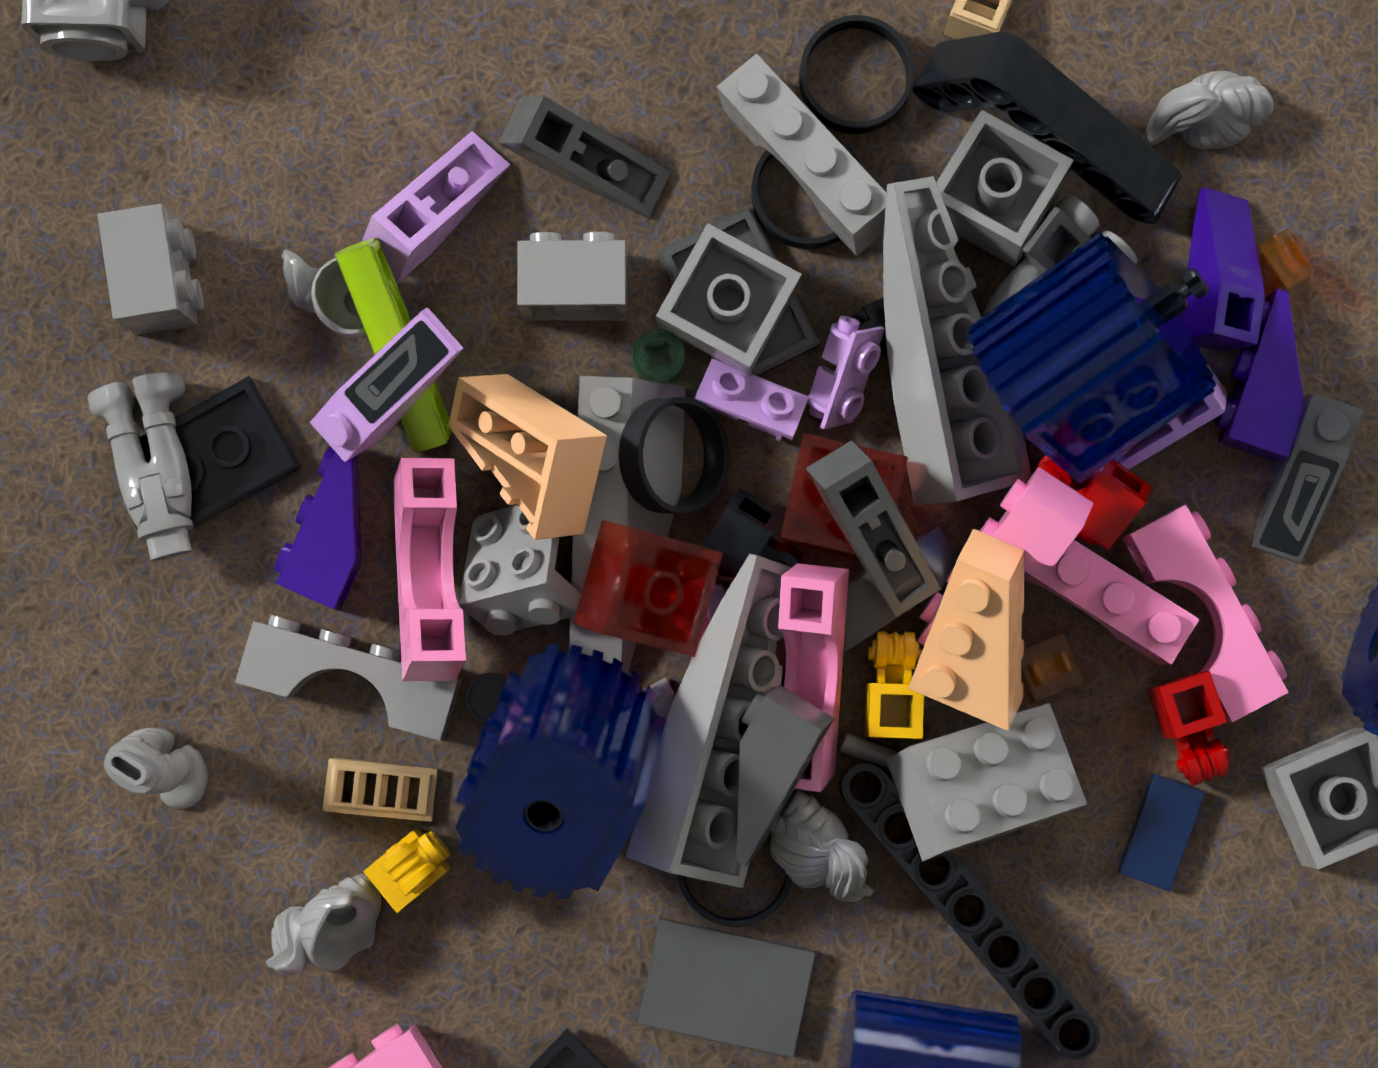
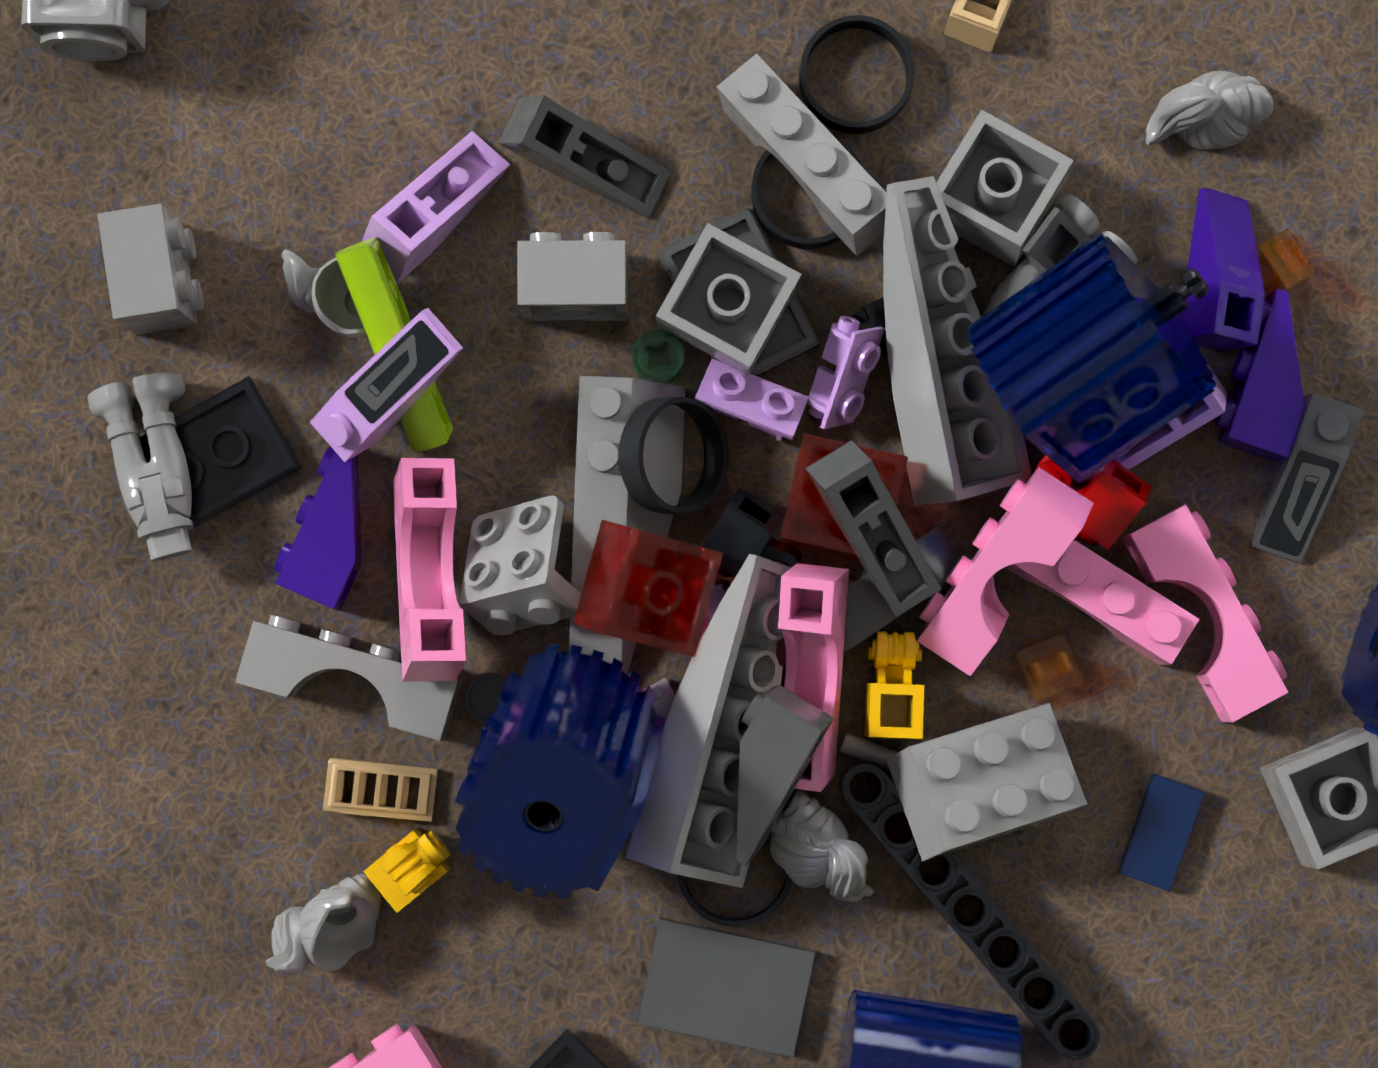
(147, 767): light grey piece -> none
(533, 449): light nougat wedge -> none
(976, 634): light nougat wedge -> none
(1051, 108): black beam -> none
(1187, 713): red brick -> none

